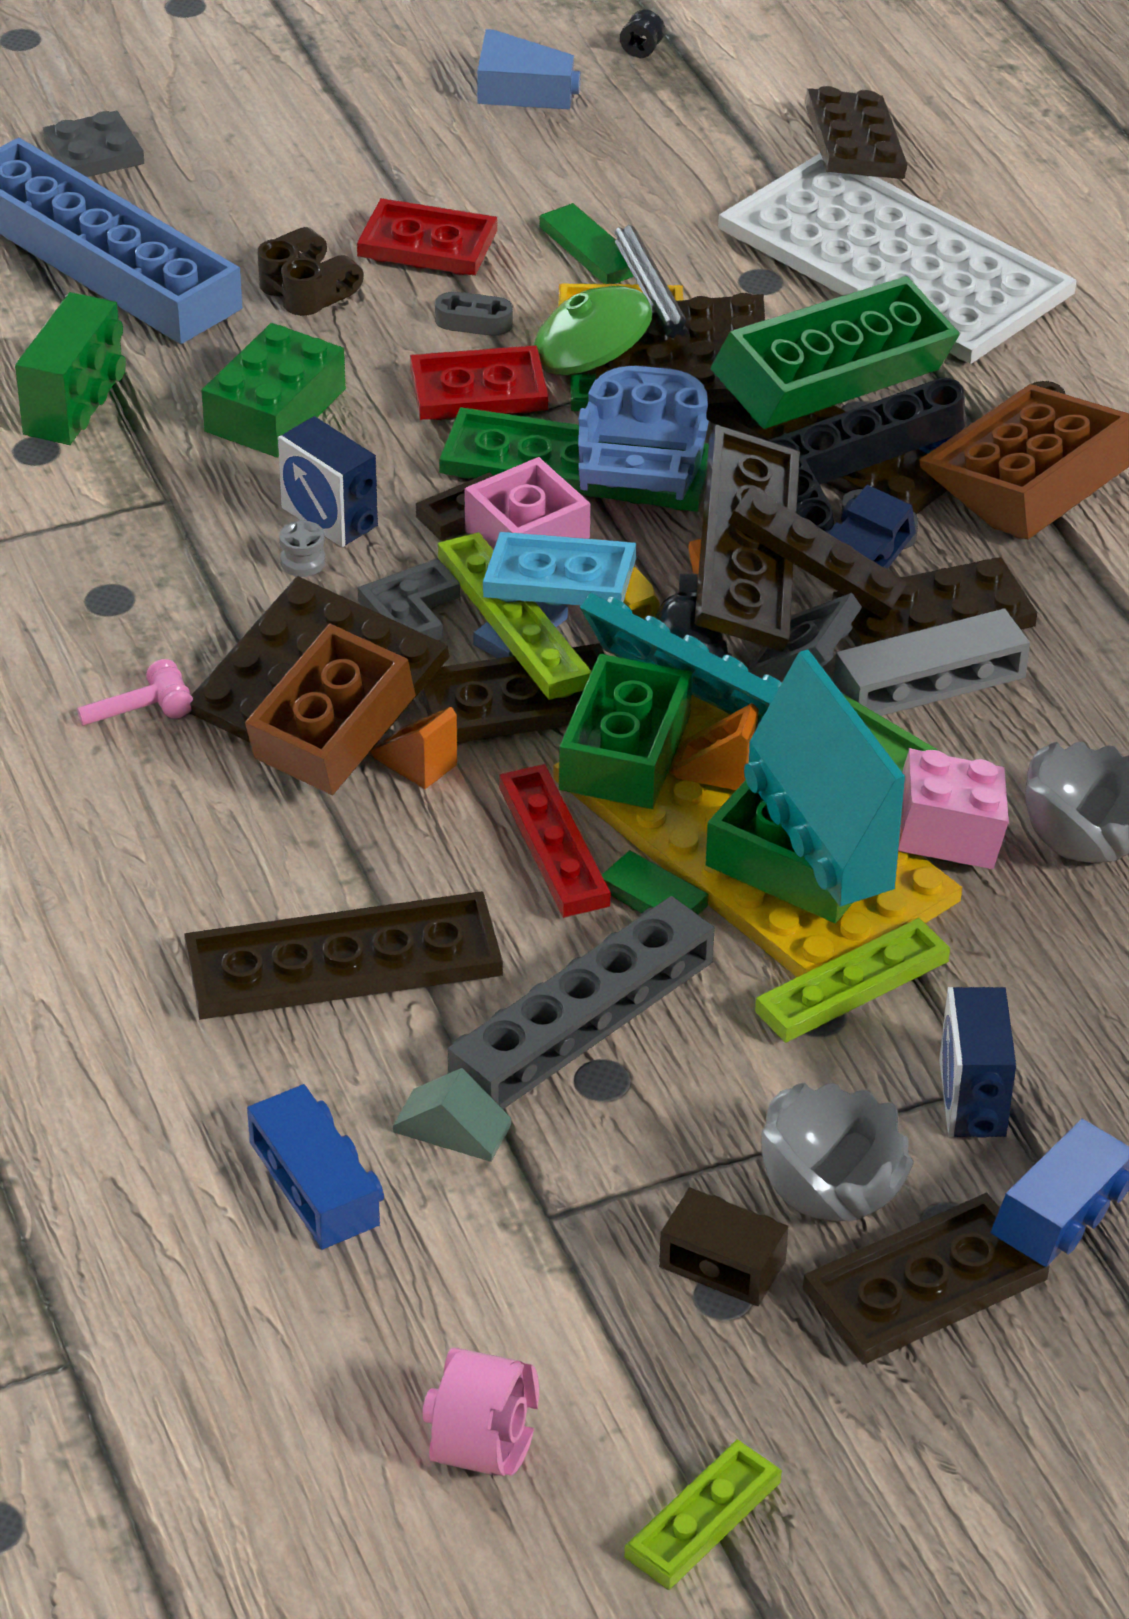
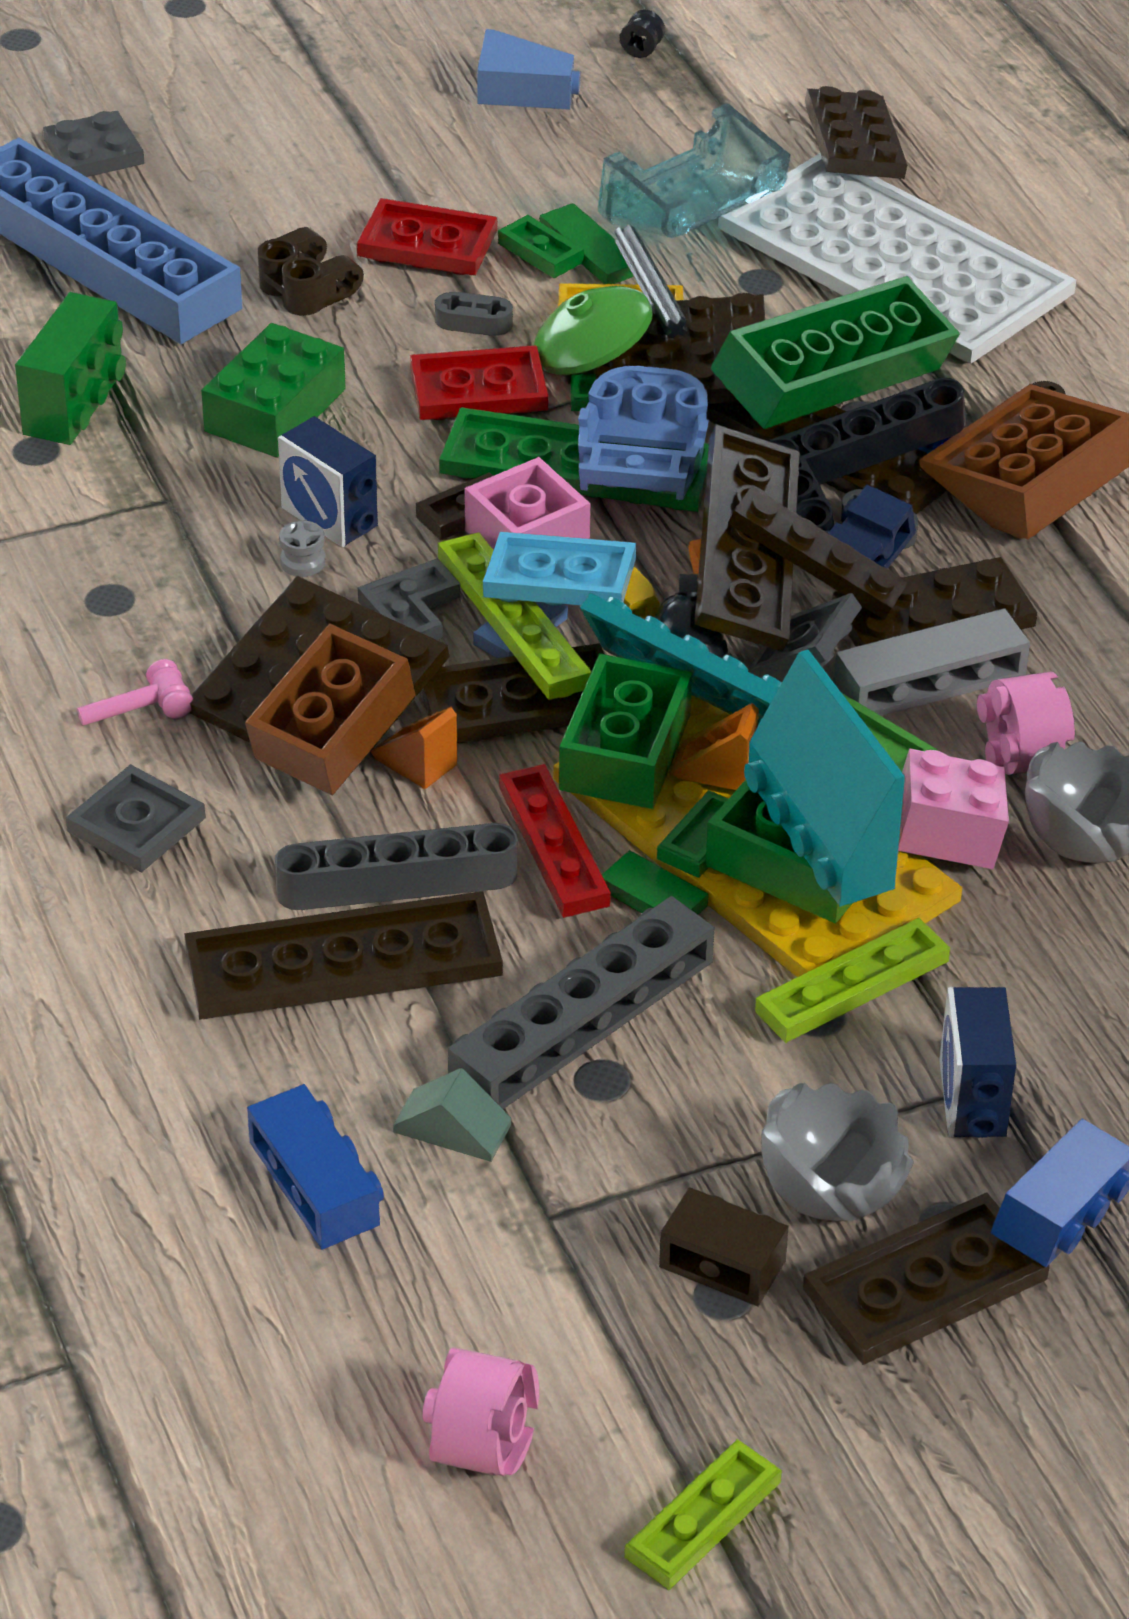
(135, 818): none -> dark grey plate
(396, 866): none -> dark grey beam
(541, 246): none -> green plate
(687, 842): none -> green tile
(720, 174): none -> clear light blue windscreen
(1024, 717): none -> bright pink brick

